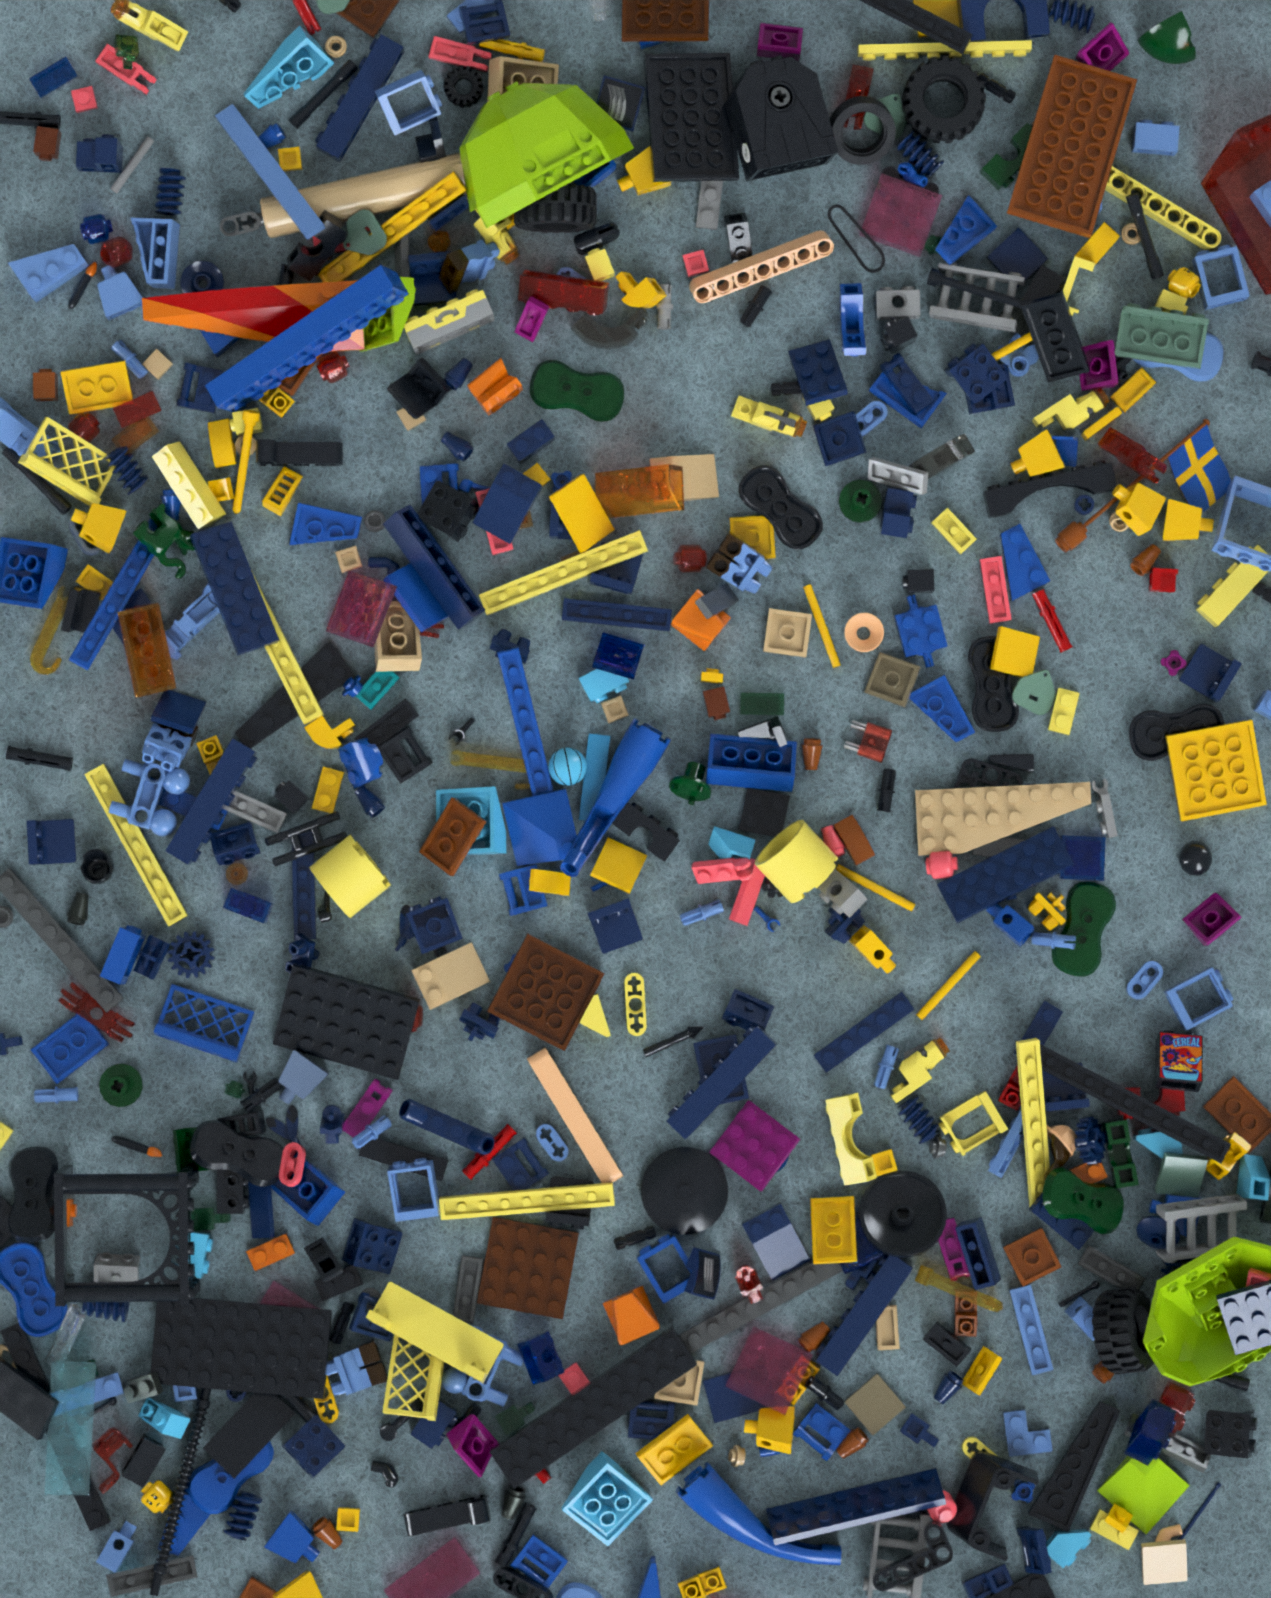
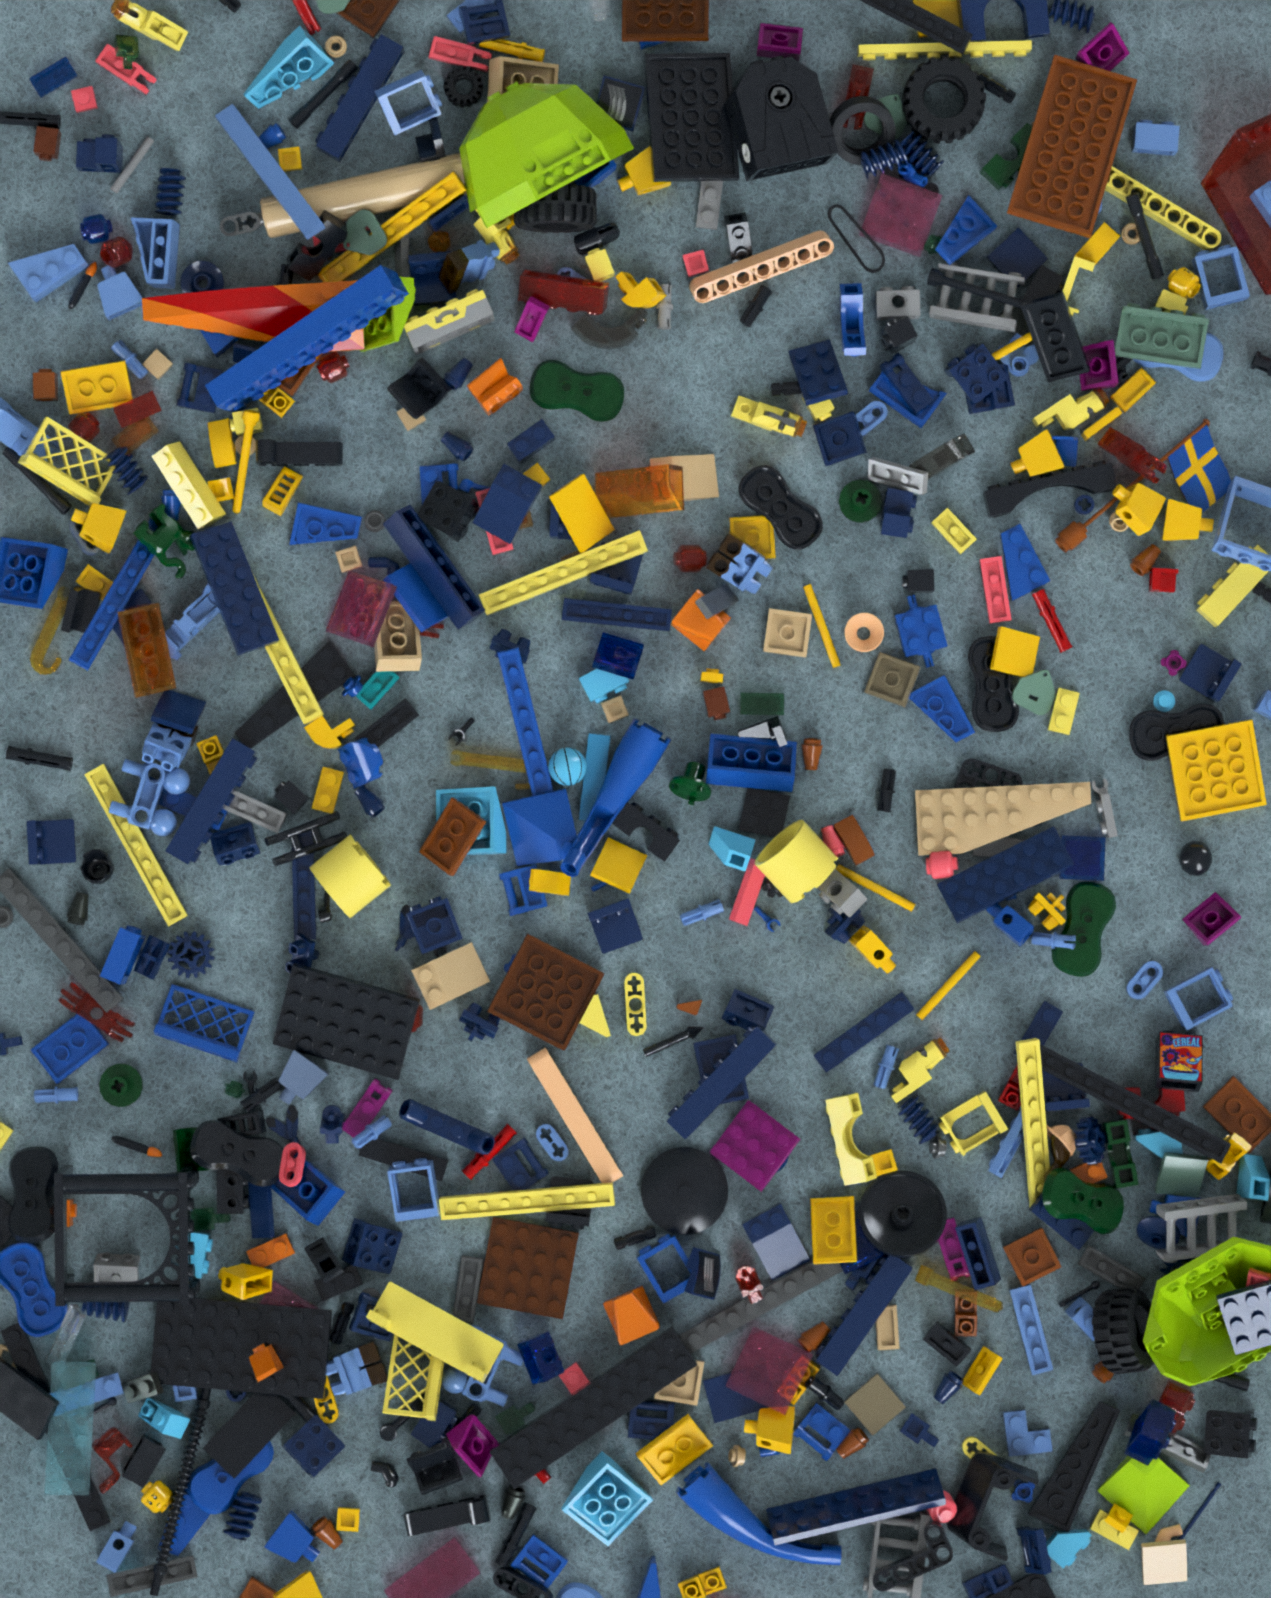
(241, 352): none -> dark blue slope
(242, 874): clear orange tile -> none
(245, 1280): none -> yellow torso
(248, 905): clear blue brick -> none
(265, 1362): none -> orange slope
(398, 759): black plate -> none
(435, 1468): none -> black bracket
(557, 477): blue plate -> none
(690, 1007): none -> dark orange slope
(722, 870): coral hinge -> none
(873, 741): clear red piece -> none
(883, 158): none -> dark blue piece
(1017, 761): black slope -> none
(1164, 701): none -> medium azure plate
(1169, 41): dark green brick -> none

